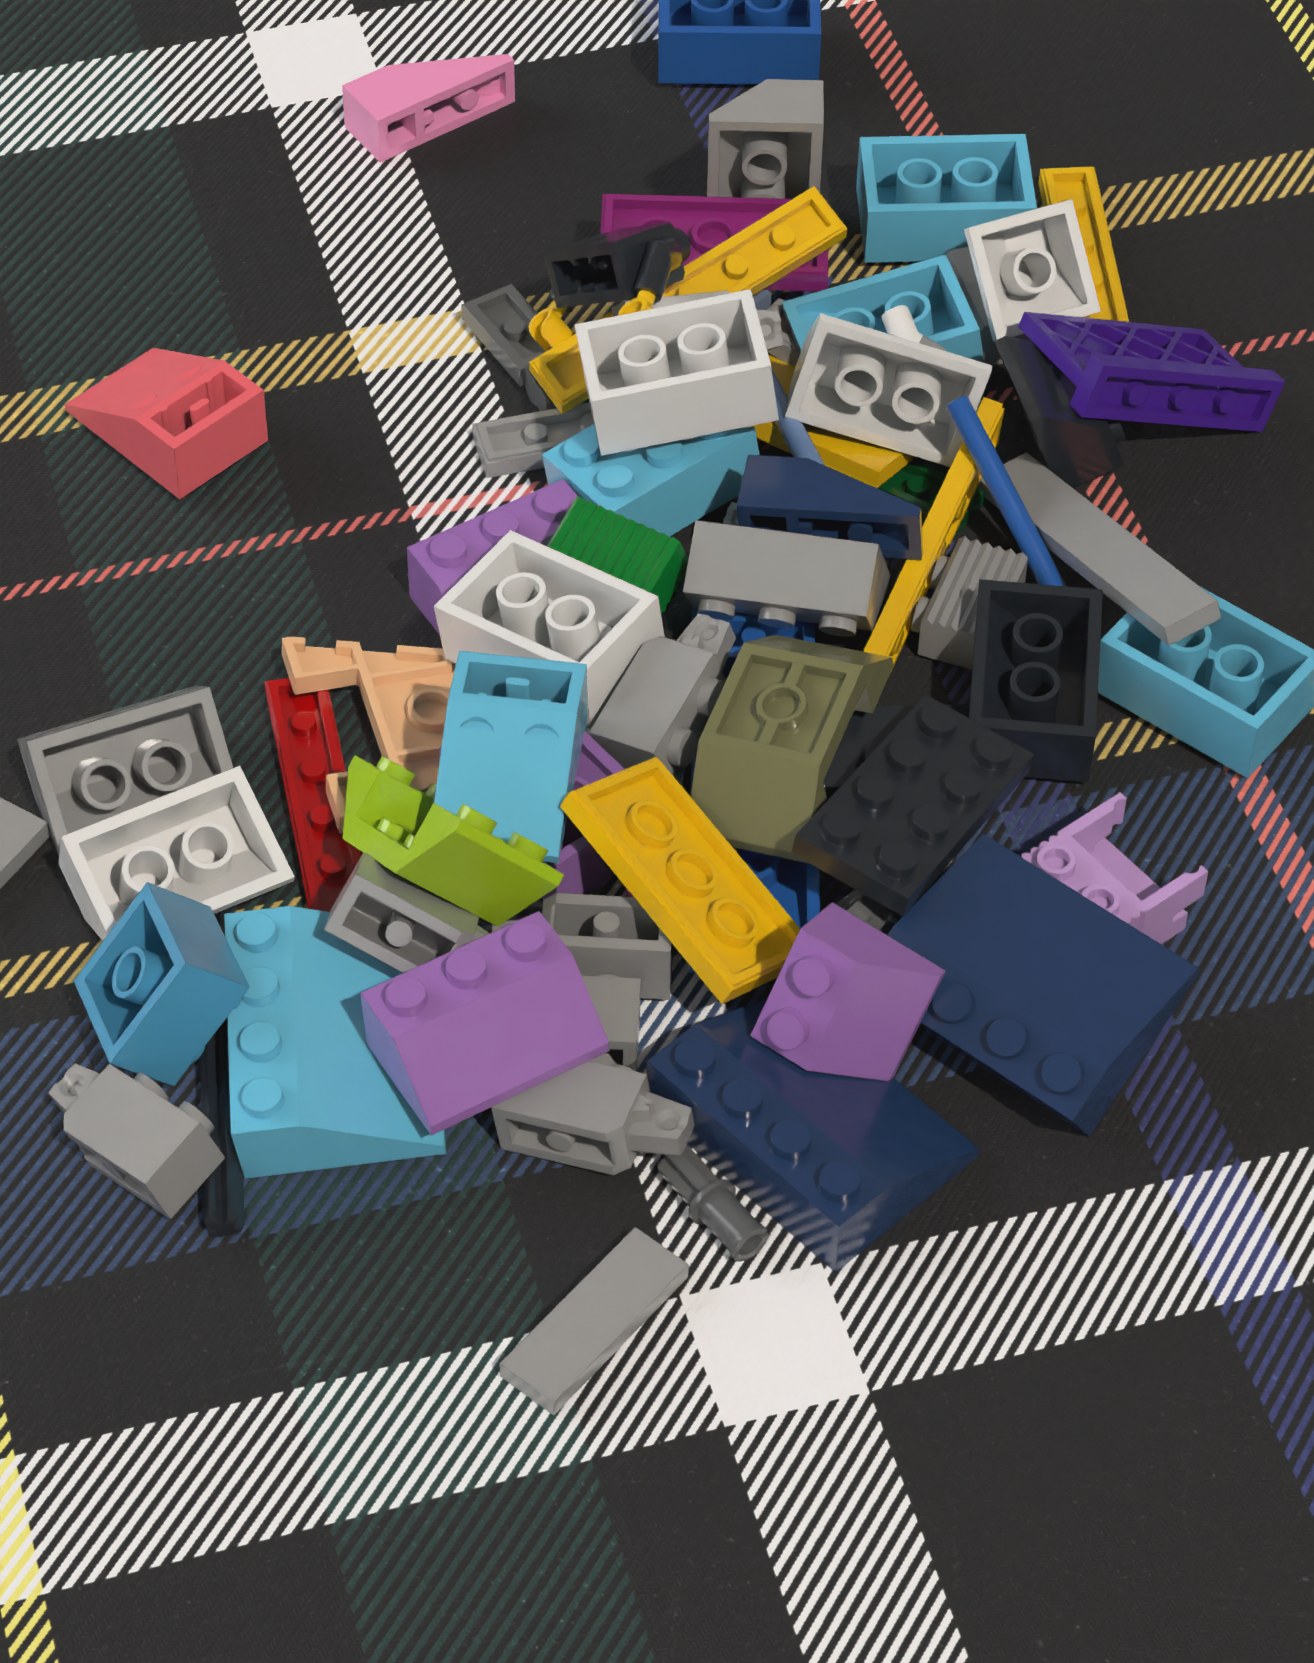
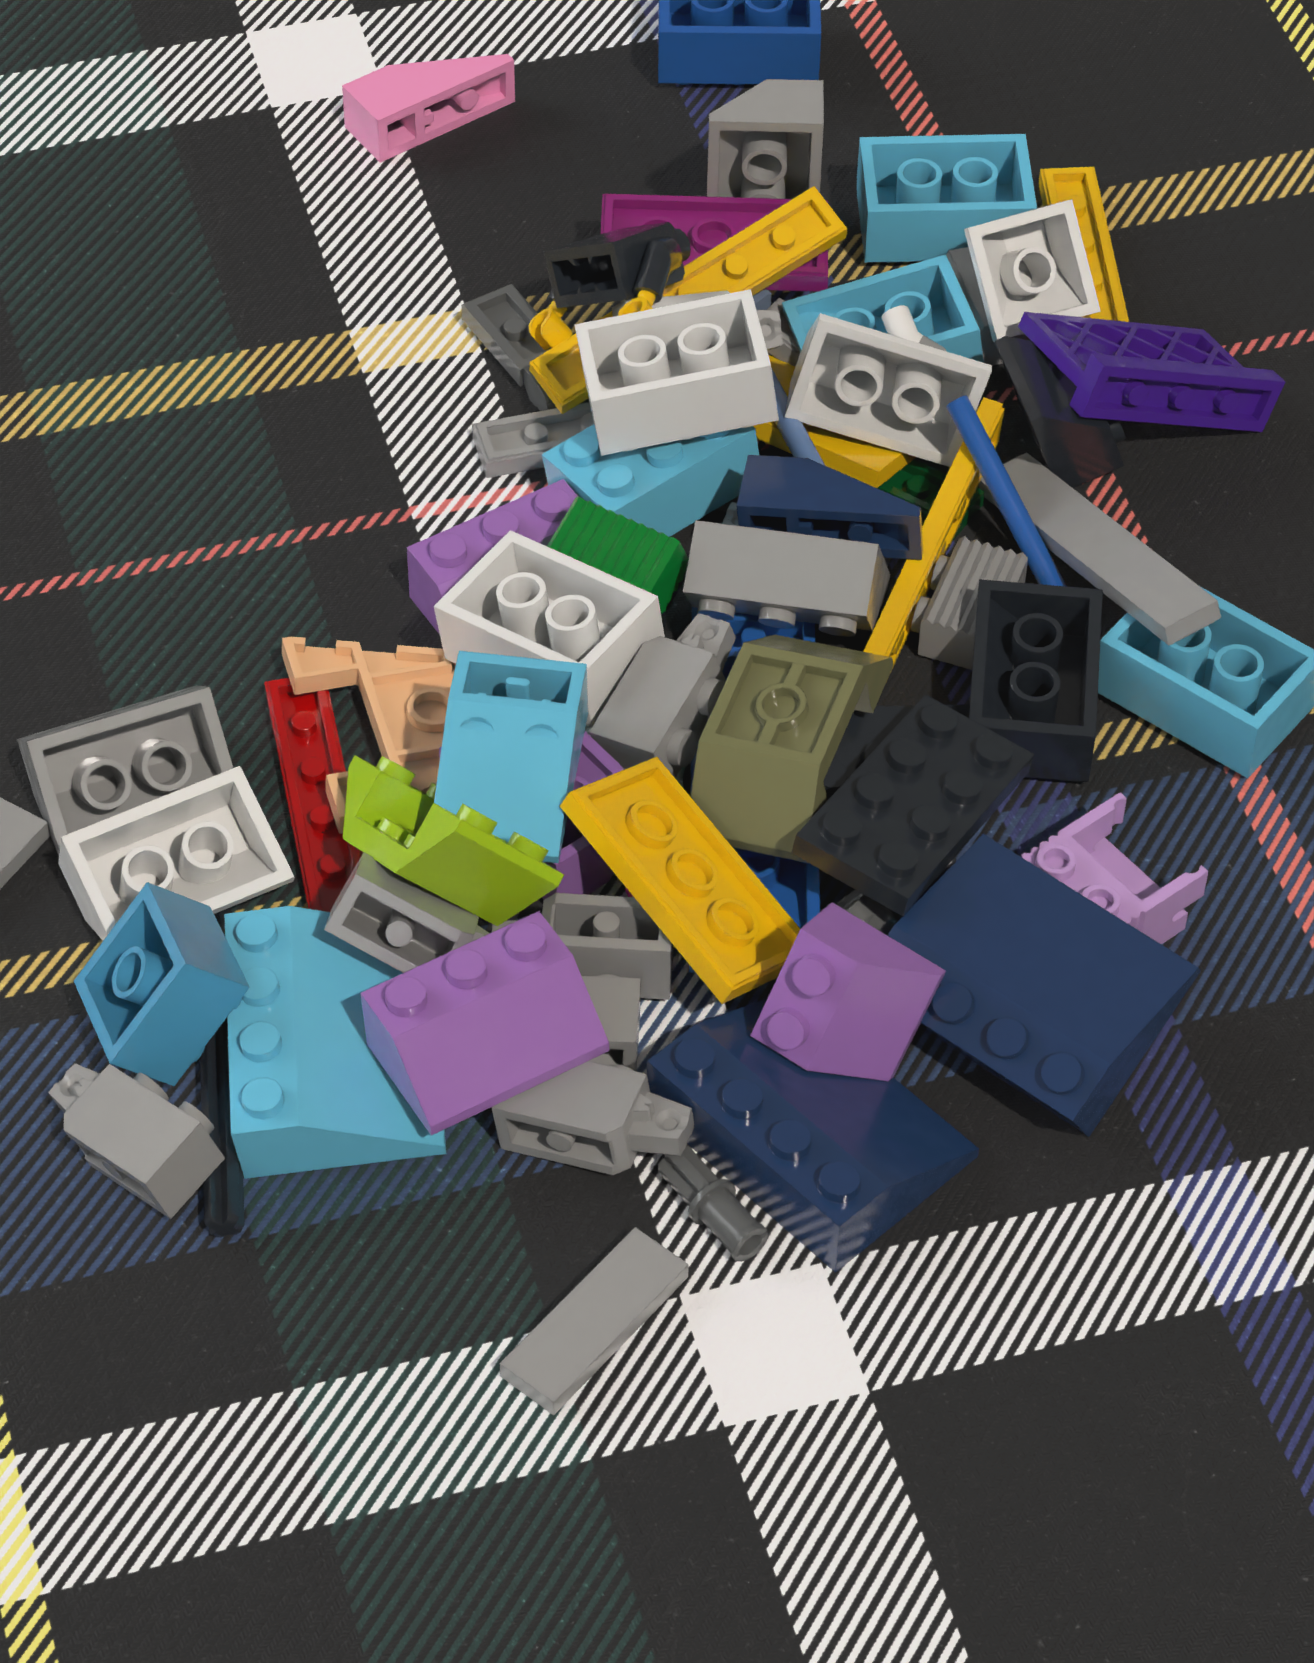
(176, 416): coral slope -> none

